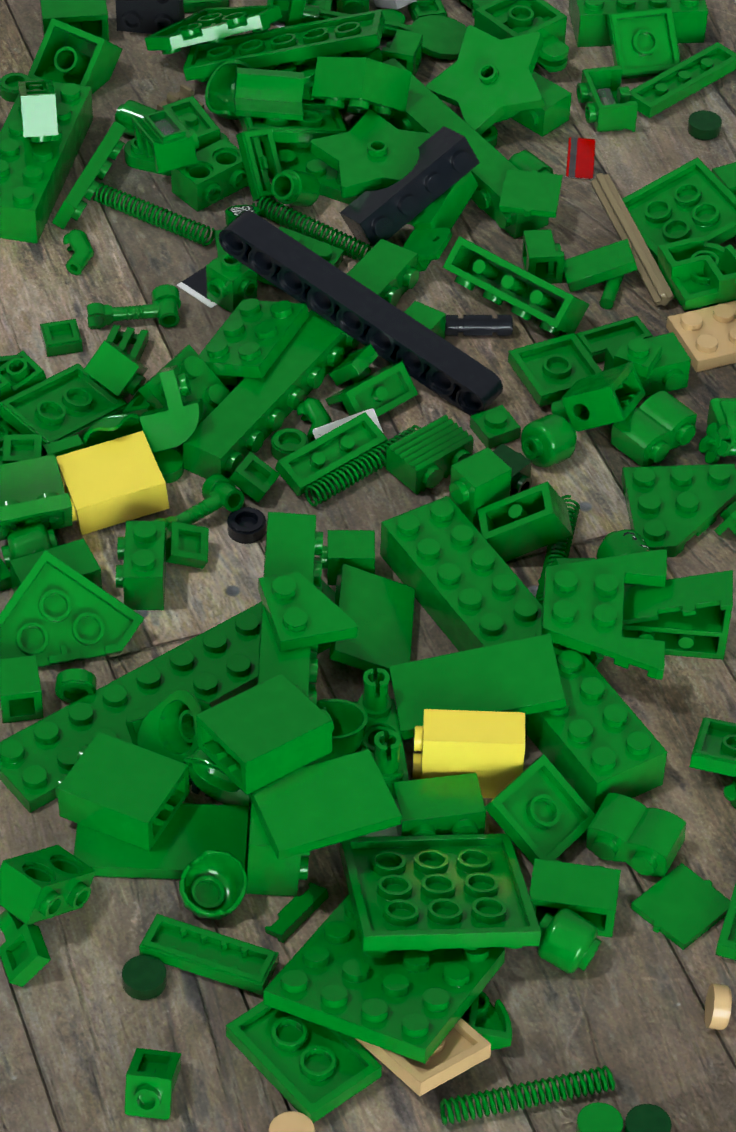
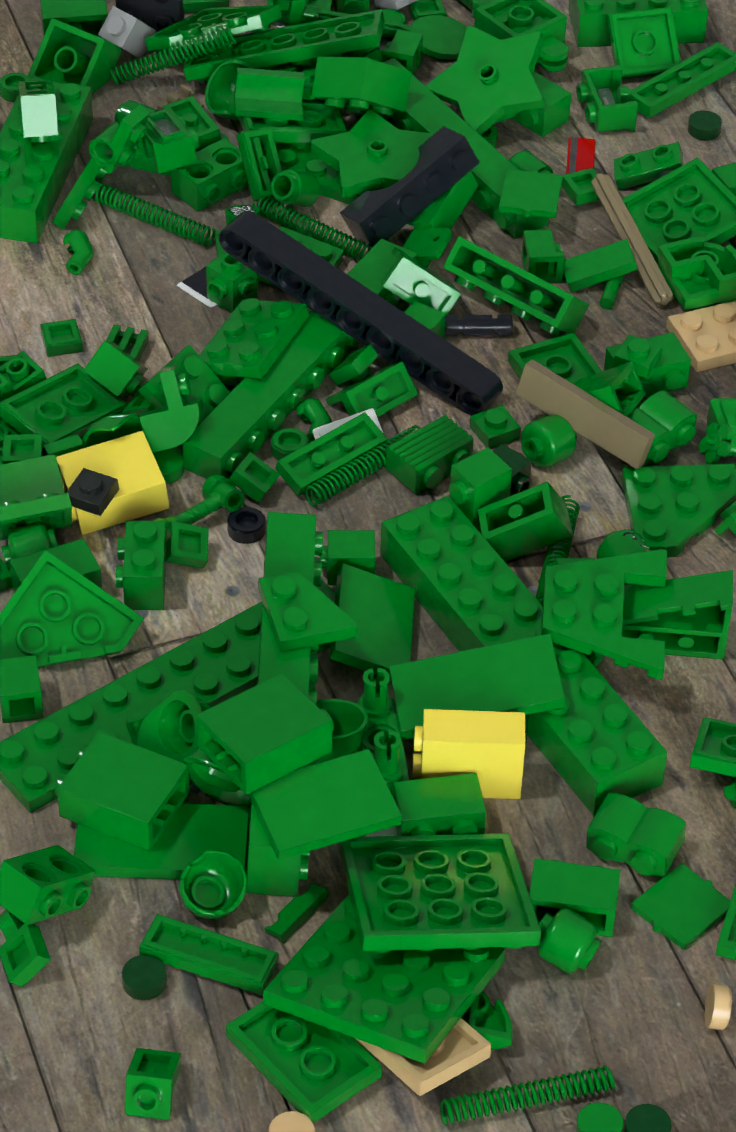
(74, 684): green tile -> none
(92, 491): none -> pearl dark grey plate
(116, 142): none -> green plate
(126, 32): none -> light grey brick
(164, 306): green brick -> none
(181, 60): none -> green piece
(418, 283): none -> panel
(541, 811): green plate -> none
(579, 186): none -> green plate
(585, 414): none -> dark tan tile
(612, 334): green tile -> none
(647, 165): none -> green plate

